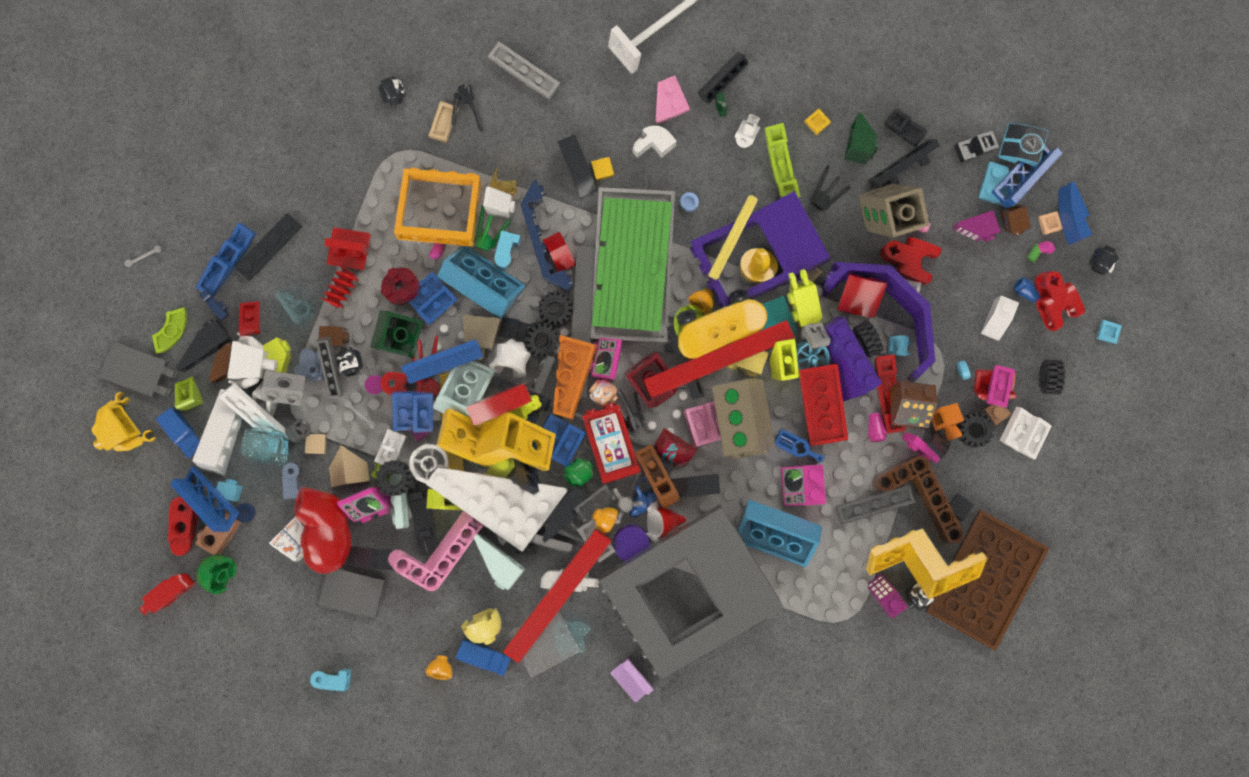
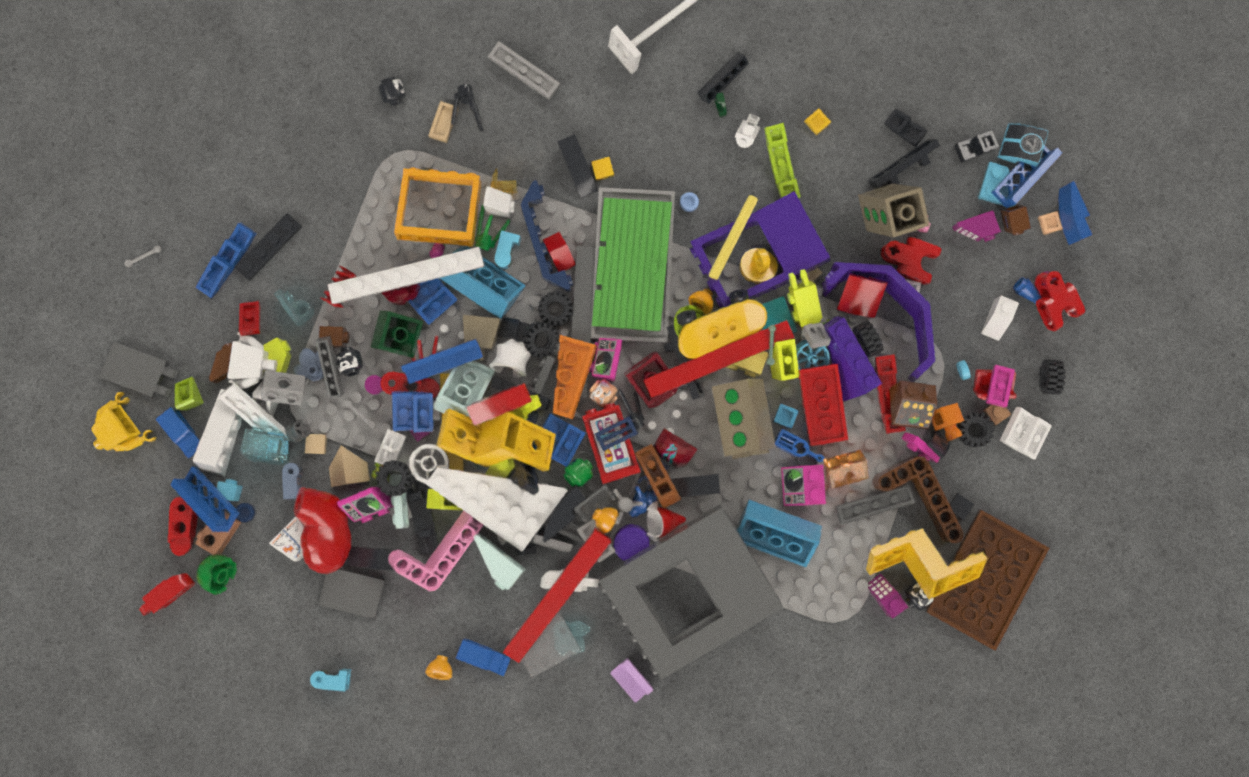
(171, 331): lime tile -> none
(205, 343): black slope -> none
(217, 307): dark blue plate -> none
(348, 248): red bracket -> none
(406, 275): none -> white plate
(483, 626): light yellow cylinder -> none
(631, 426): none -> dark blue tile
(657, 138): white brick -> none
(670, 100): bright pink wing -> none
(703, 424): bright pink slope -> none
(770, 361): none -> sand green hinge
(785, 416): none -> dark azure plate
(821, 199): black plant -> none
(846, 469): none -> clear orange brick
(861, 141): dark green slope -> none
(876, 428): dark pink cone -> none
(898, 345): medium azure tile -> none
(1043, 247): arm -> none
(1103, 260): black head -> none
(1109, 331): medium azure tile -> none

